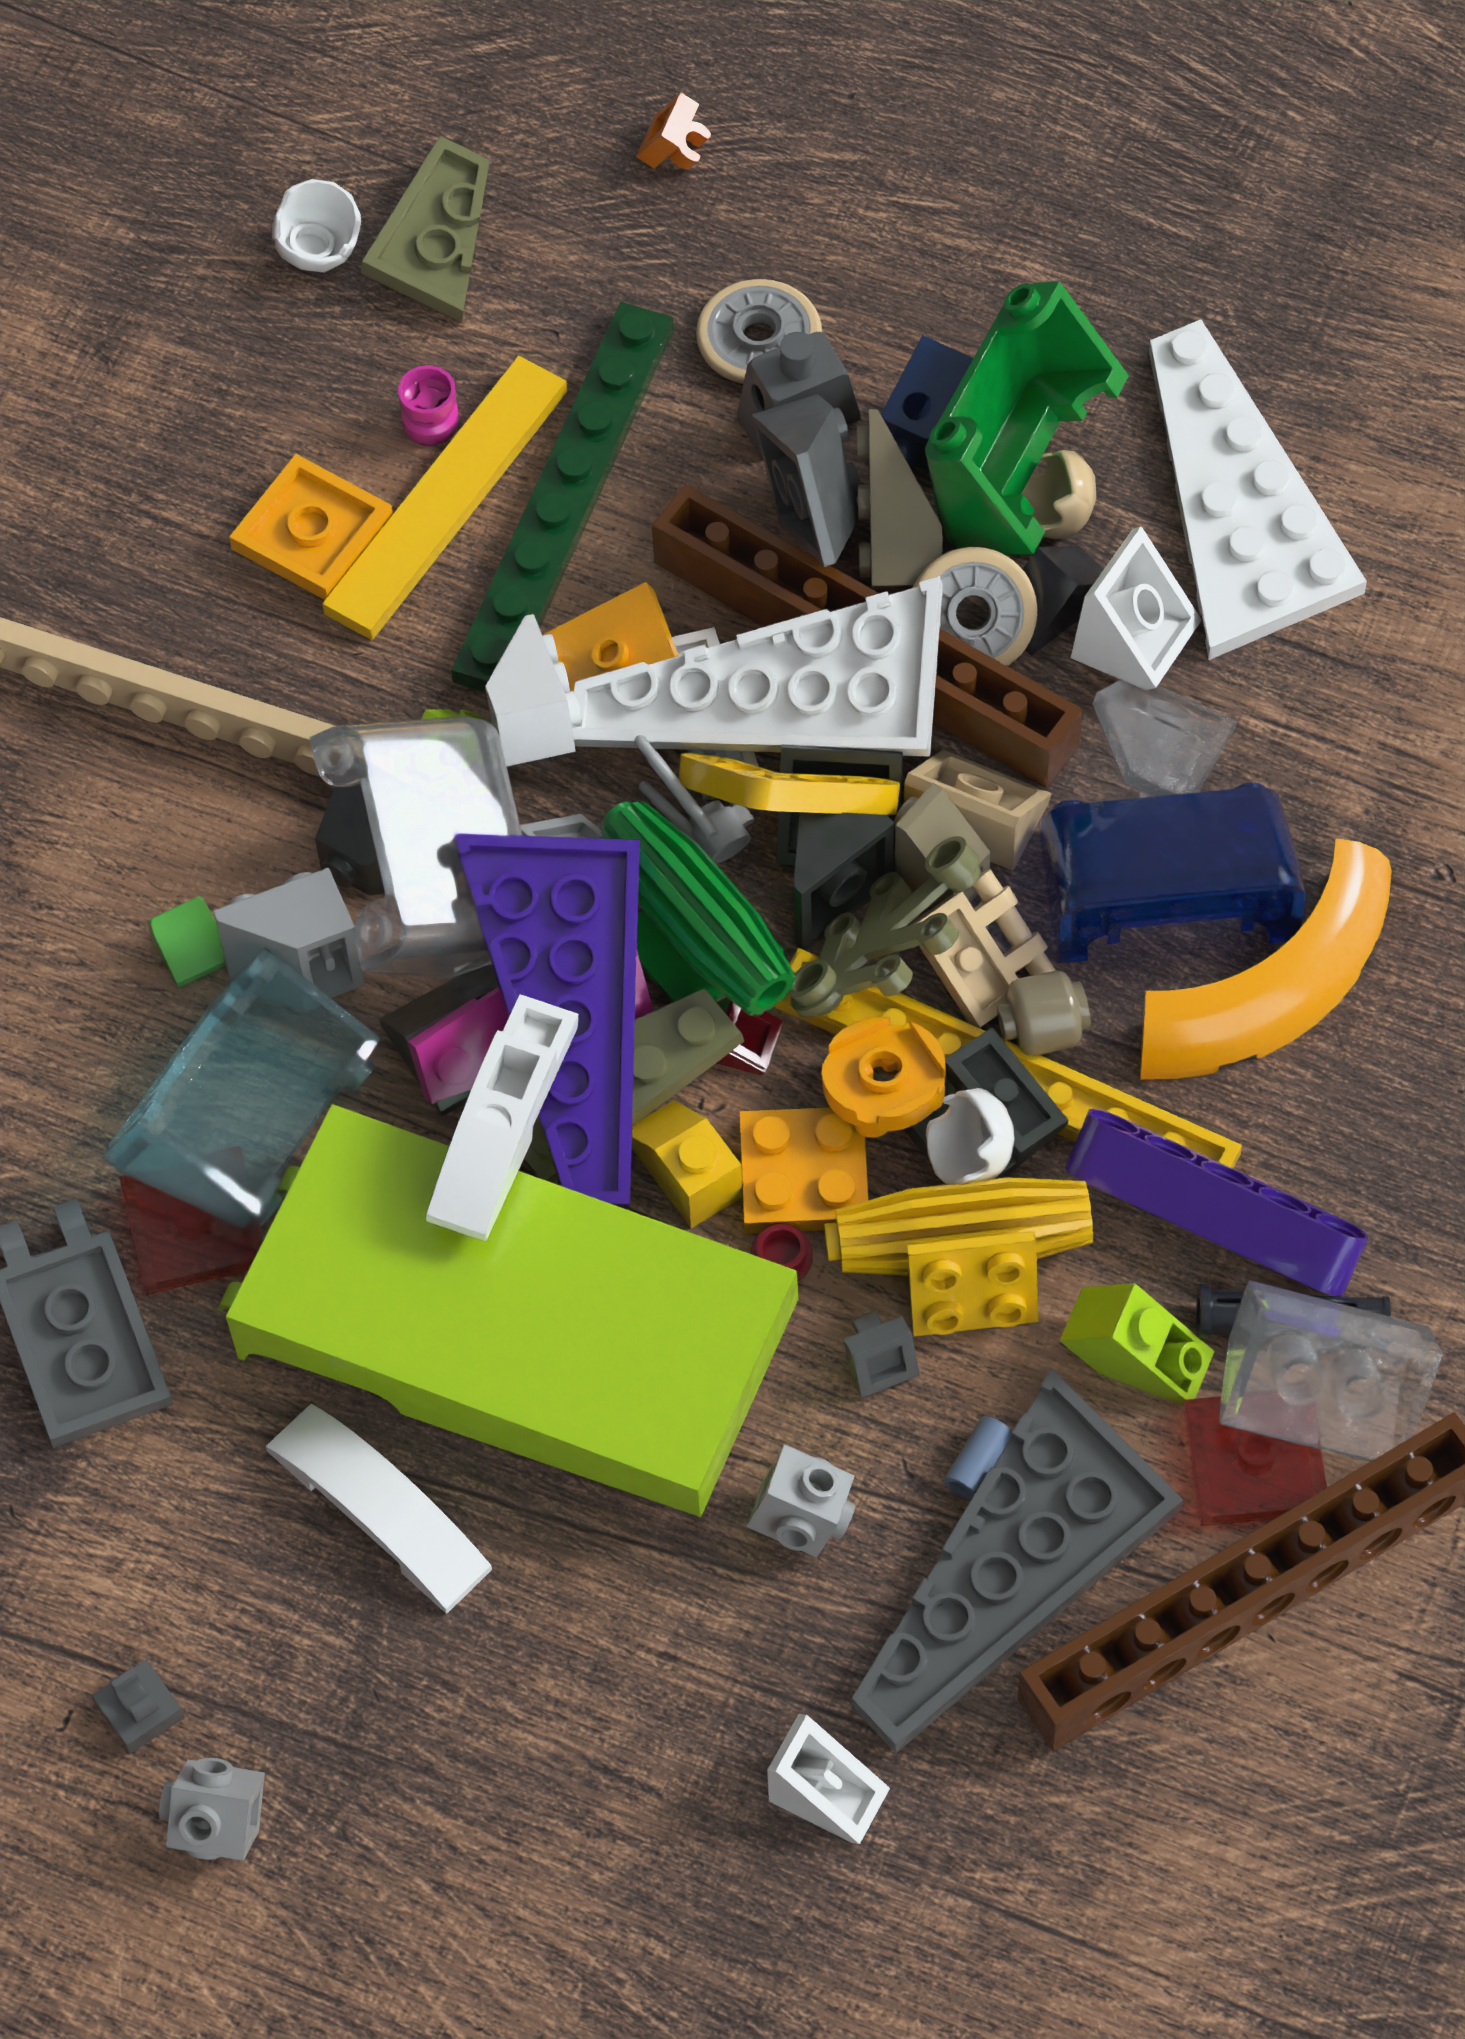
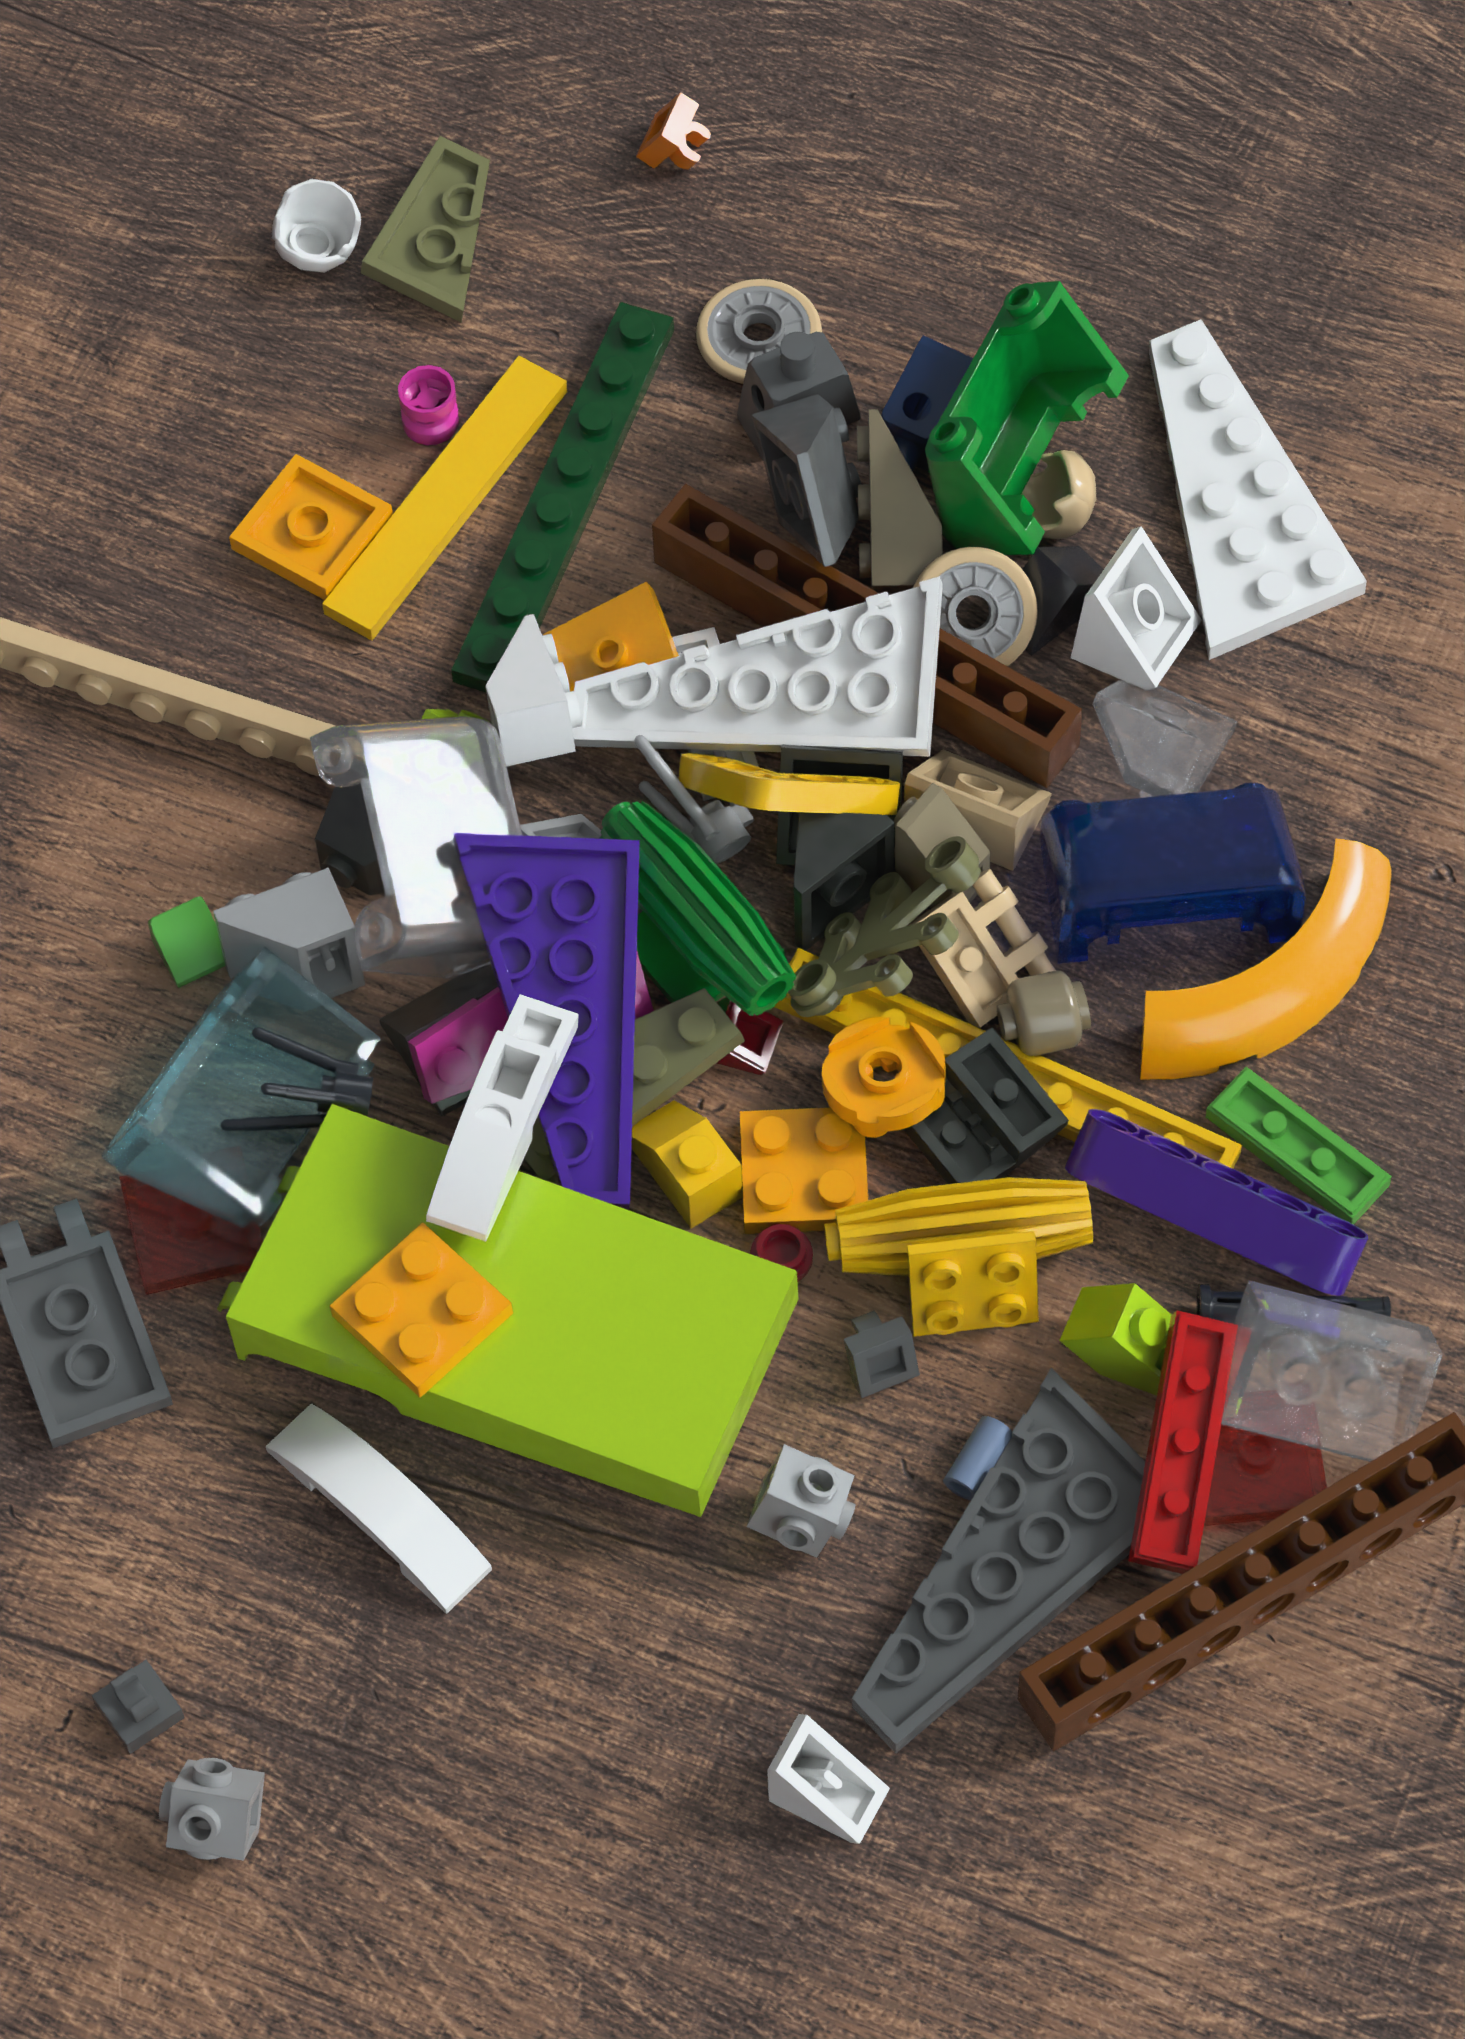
(343, 1089): none -> black plant
(421, 1309): none -> light orange plate
(970, 1138): white hair -> none
(1183, 1443): none -> red tile
(1298, 1146): none -> bright green tile

